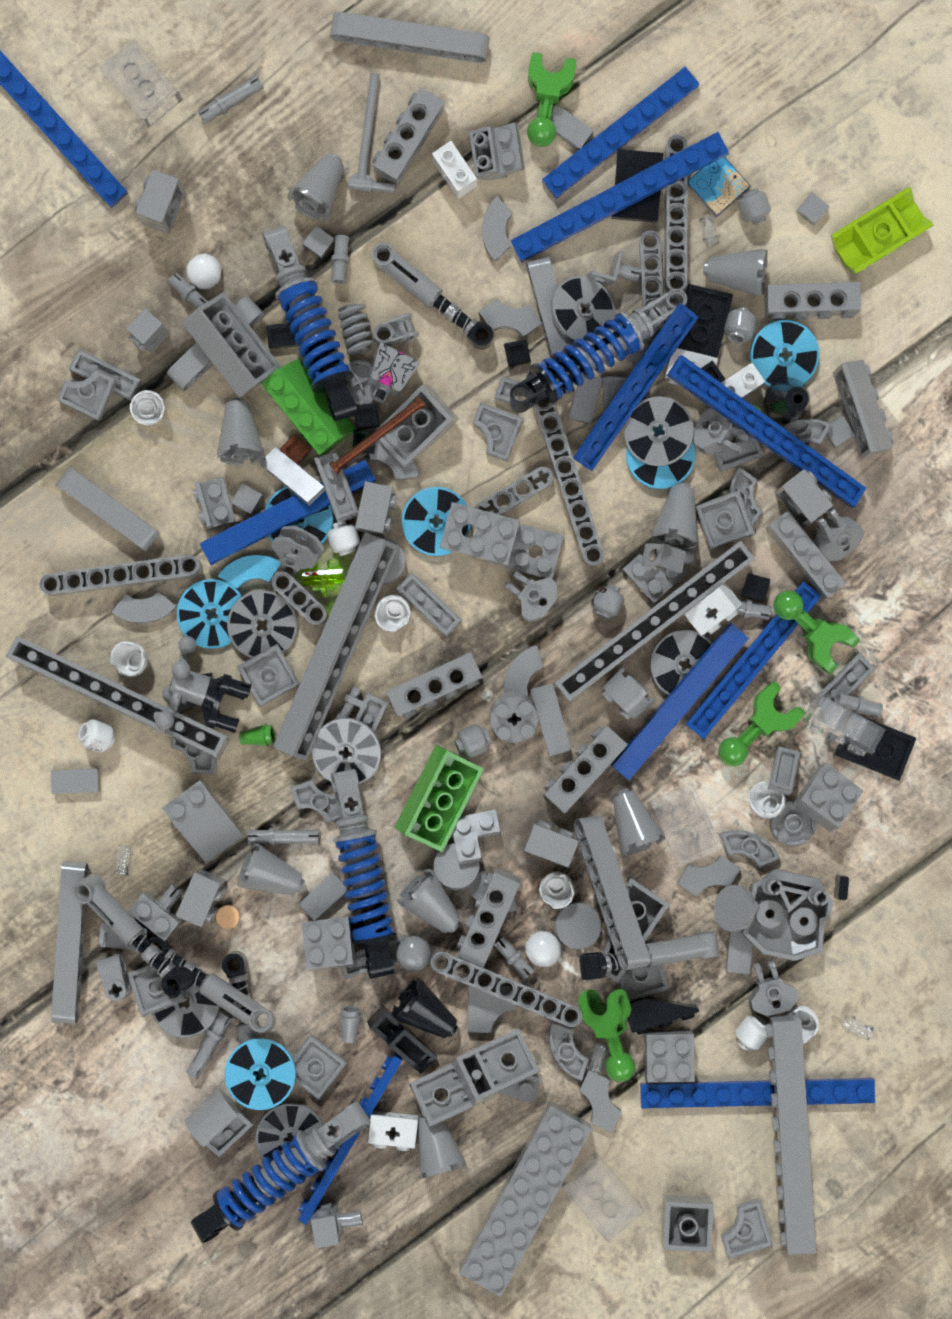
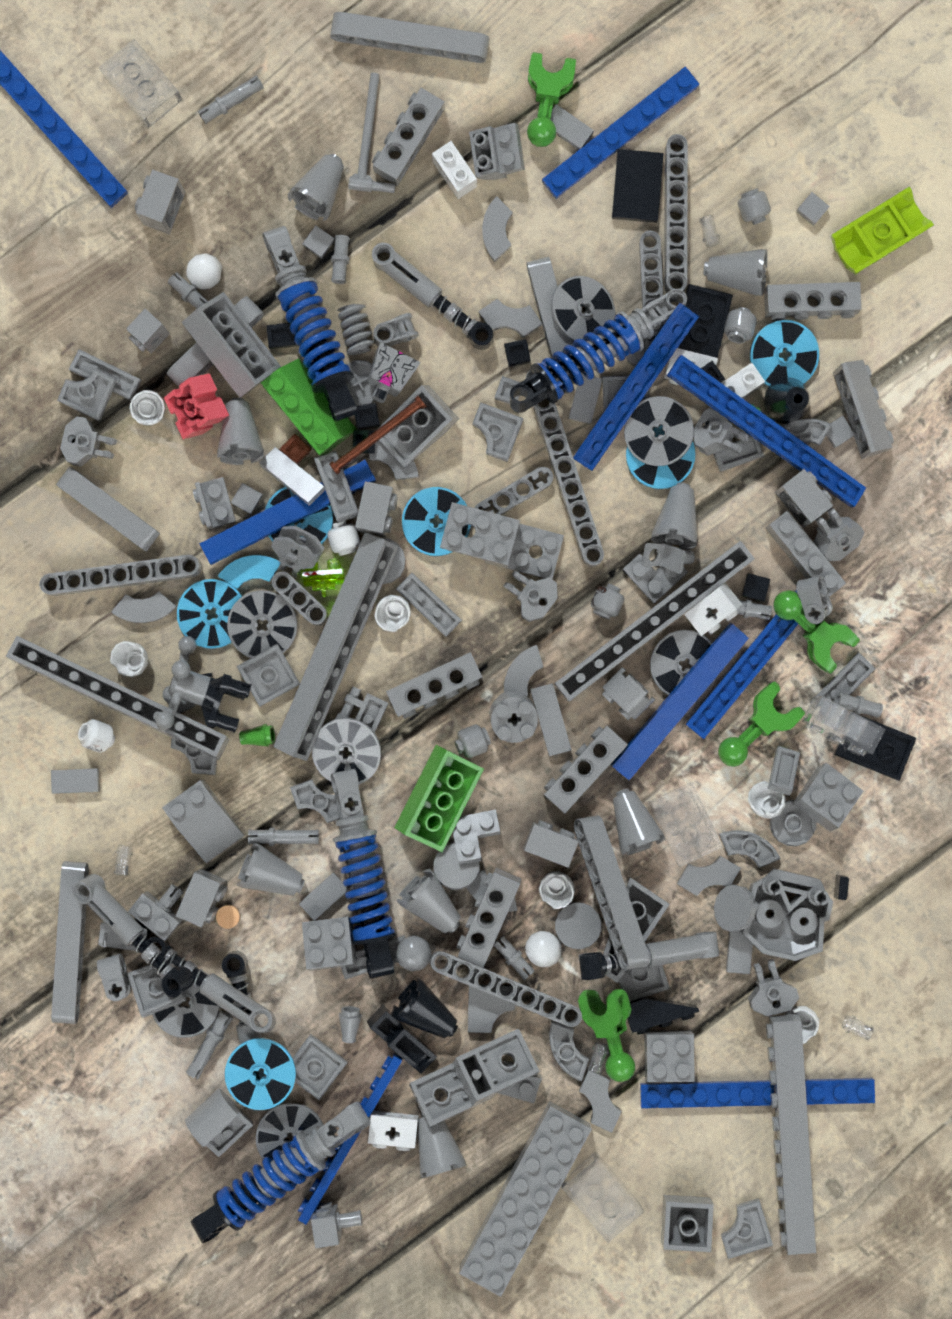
(86, 442): none -> light grey hinge
(196, 406): none -> coral brick
(617, 270): light grey bracket -> none
(620, 196): blue plate -> none
(718, 186): tile -> none
(725, 519): light grey tile -> none
(745, 483): light grey tile -> none
(751, 1033): white head -> none
(814, 597): none -> light grey piece

